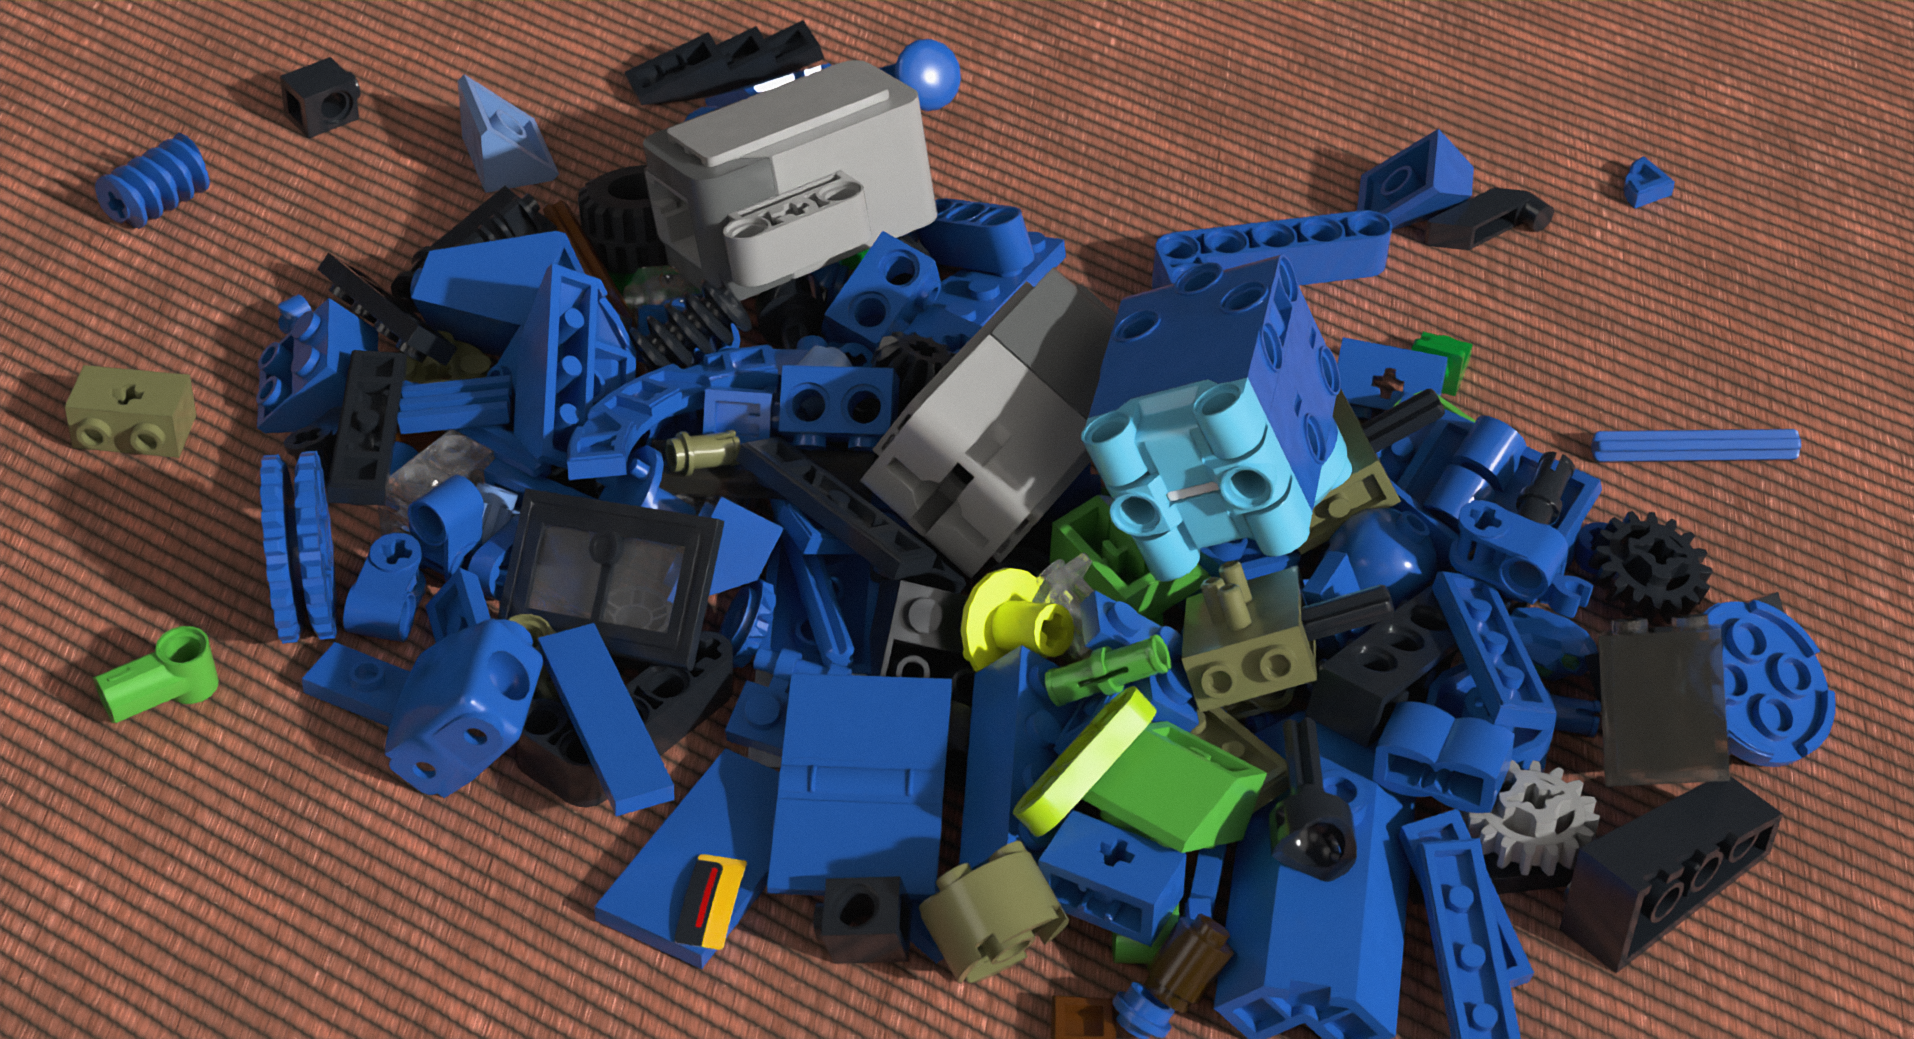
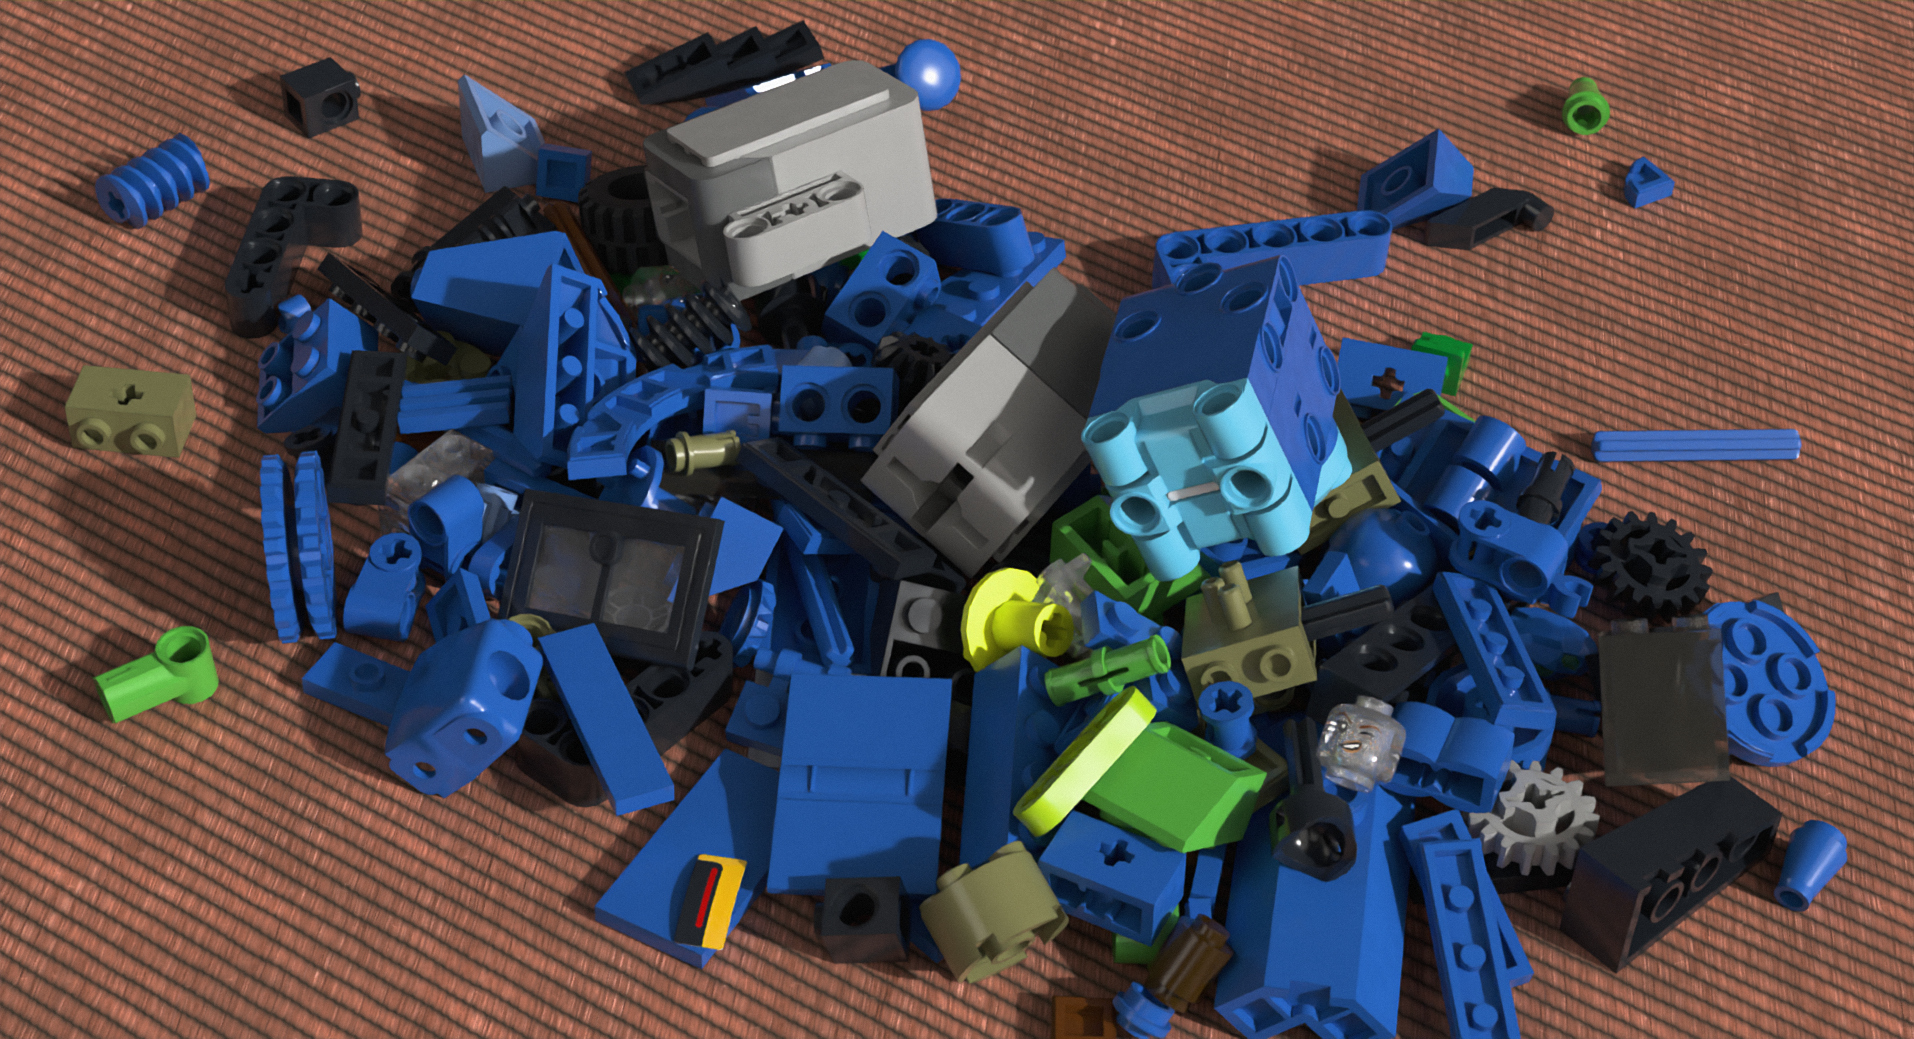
(284, 222): none -> black beam
(562, 171): none -> blue tile
(1227, 713): none -> blue bush
(1361, 744): none -> clear head
(1585, 107): none -> bright green cone
(1810, 862): none -> blue cone

